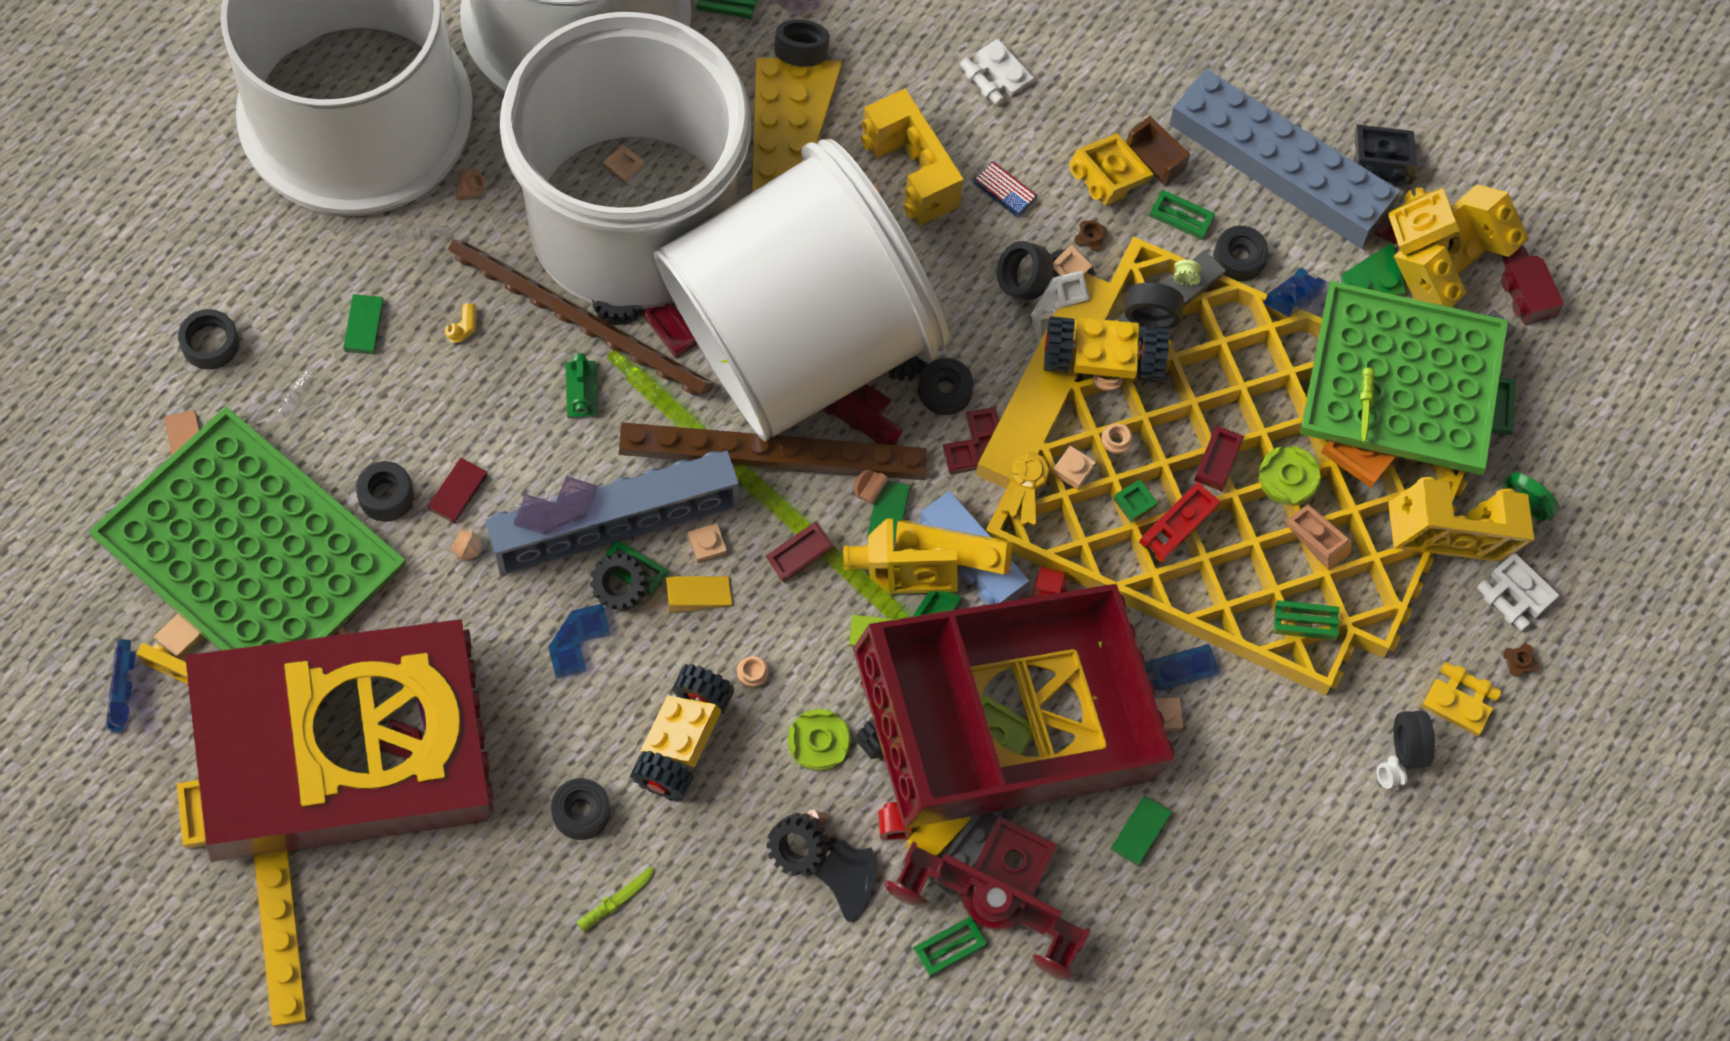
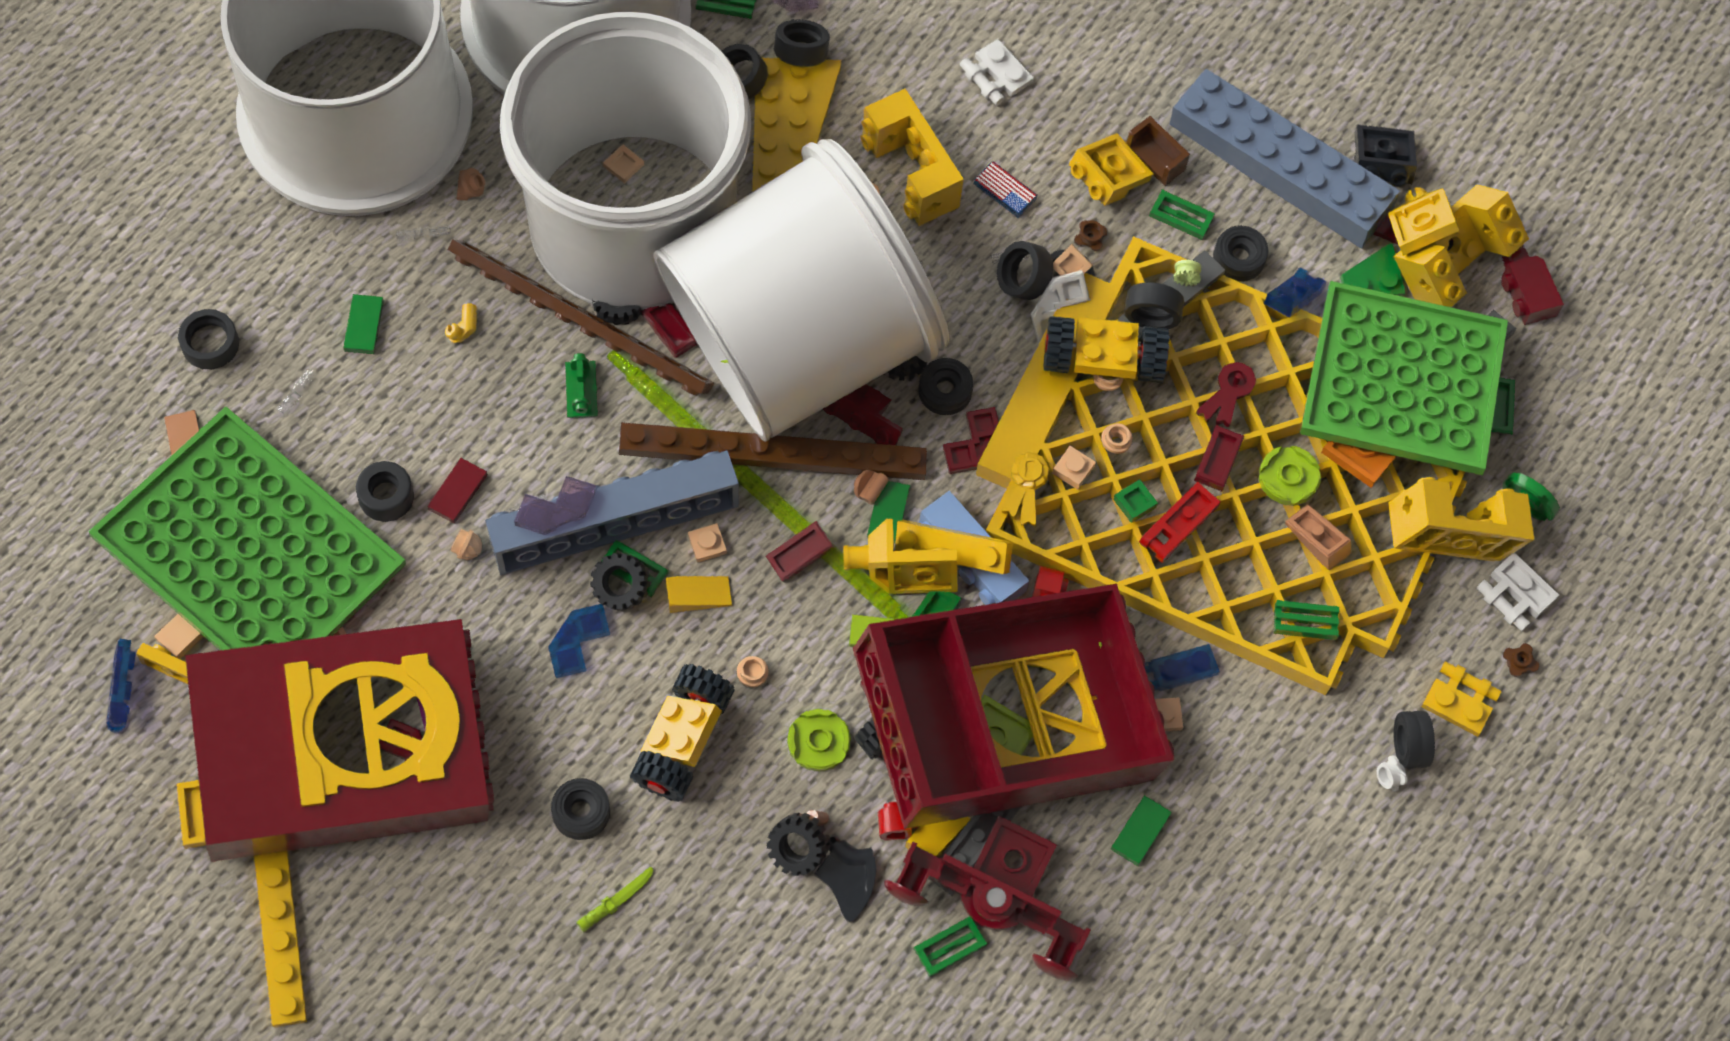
(757, 78): none -> black tyre
(1235, 382): none -> dark red piece
(1367, 399): lime piece -> none

